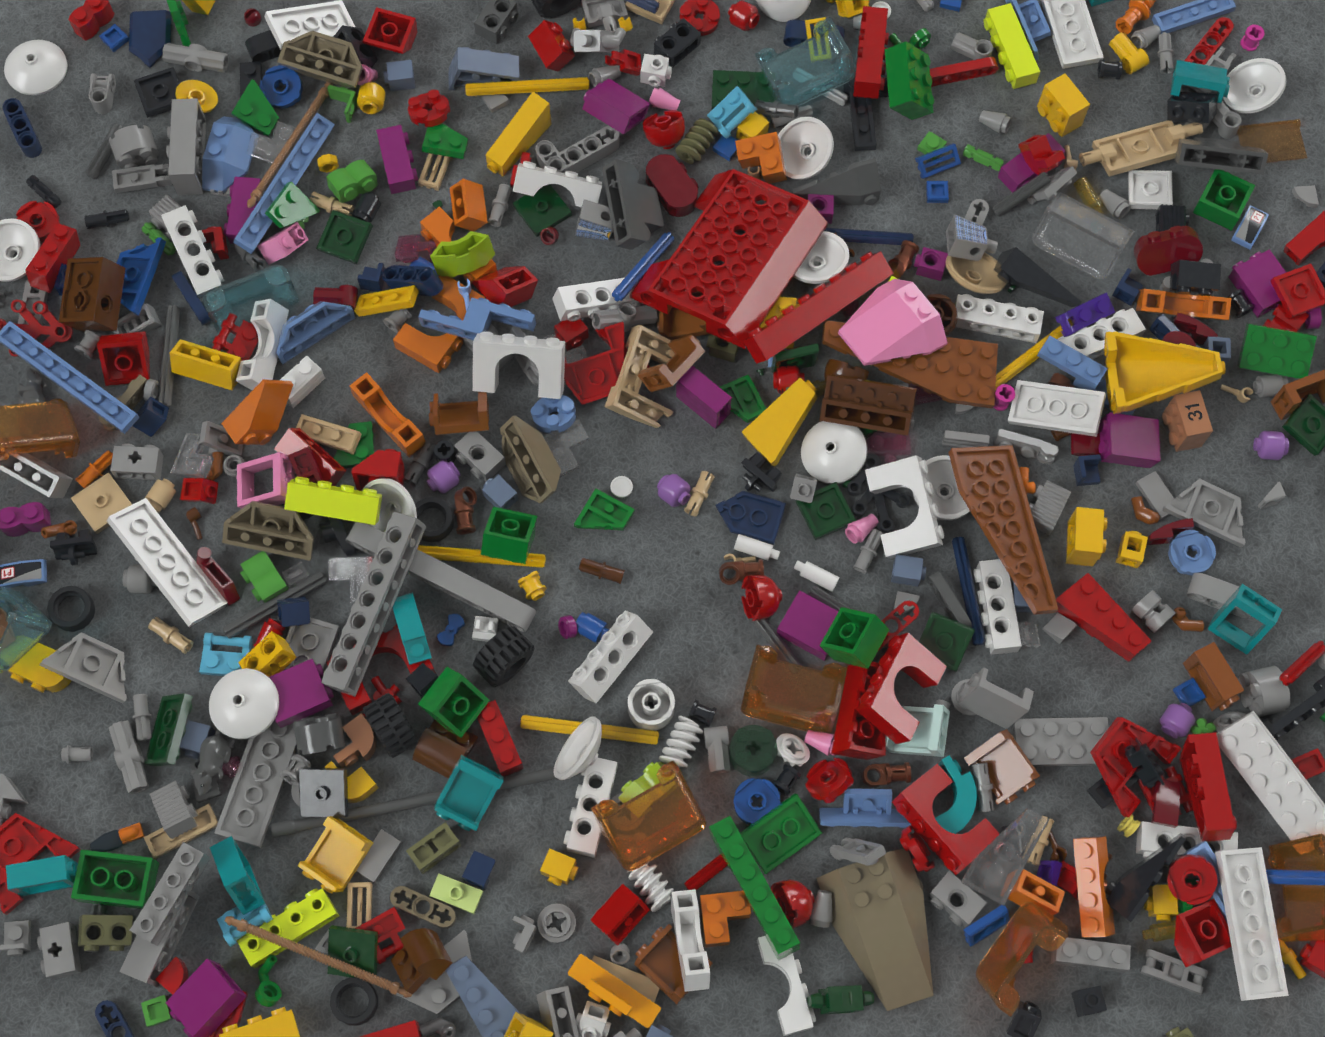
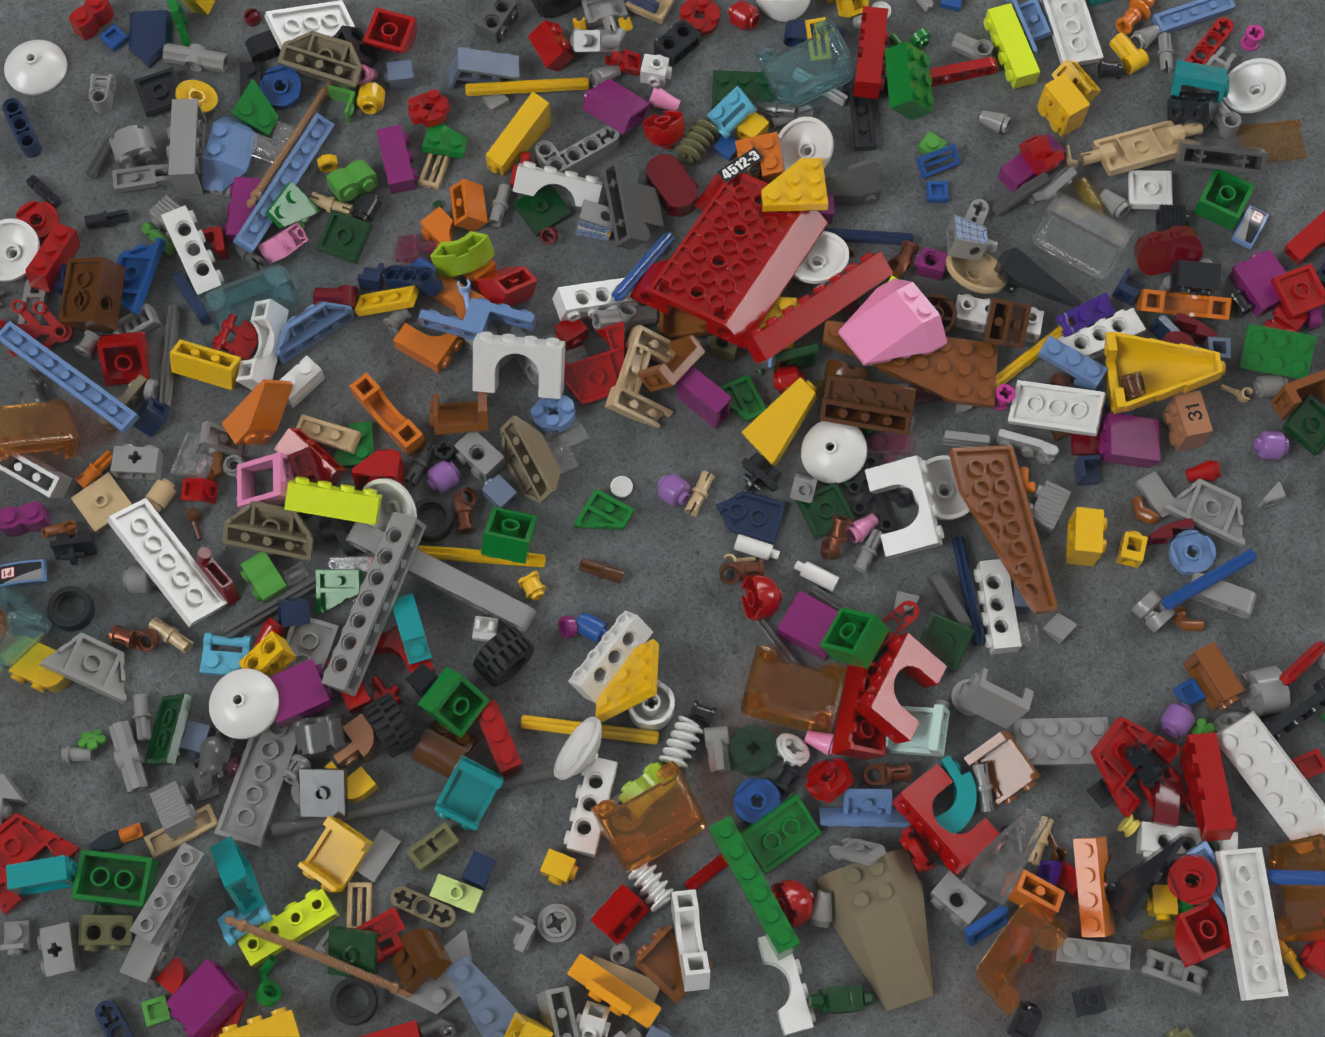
(91, 740): none -> bright green plant
(133, 638): none -> copper connector
(336, 587): none -> wing
(455, 623): blue piece -> none
(632, 682): none -> yellow plate
(717, 910): orange brick -> none
(740, 164): none -> black sticker
(797, 188): none -> yellow plate
(831, 546): none -> copper connector
(908, 570): sand blue brick -> none
(983, 157): bright green axle -> none
(1006, 323): none -> reddish brown brick
(1079, 78): none -> yellow brick
(1102, 617): red wedge -> none
(1132, 384): none -> reddish brown piece
(1206, 471): none -> red cone
(1209, 579): none -> blue axle
(1245, 599): teal window -> none
(1307, 195): light grey tile -> none

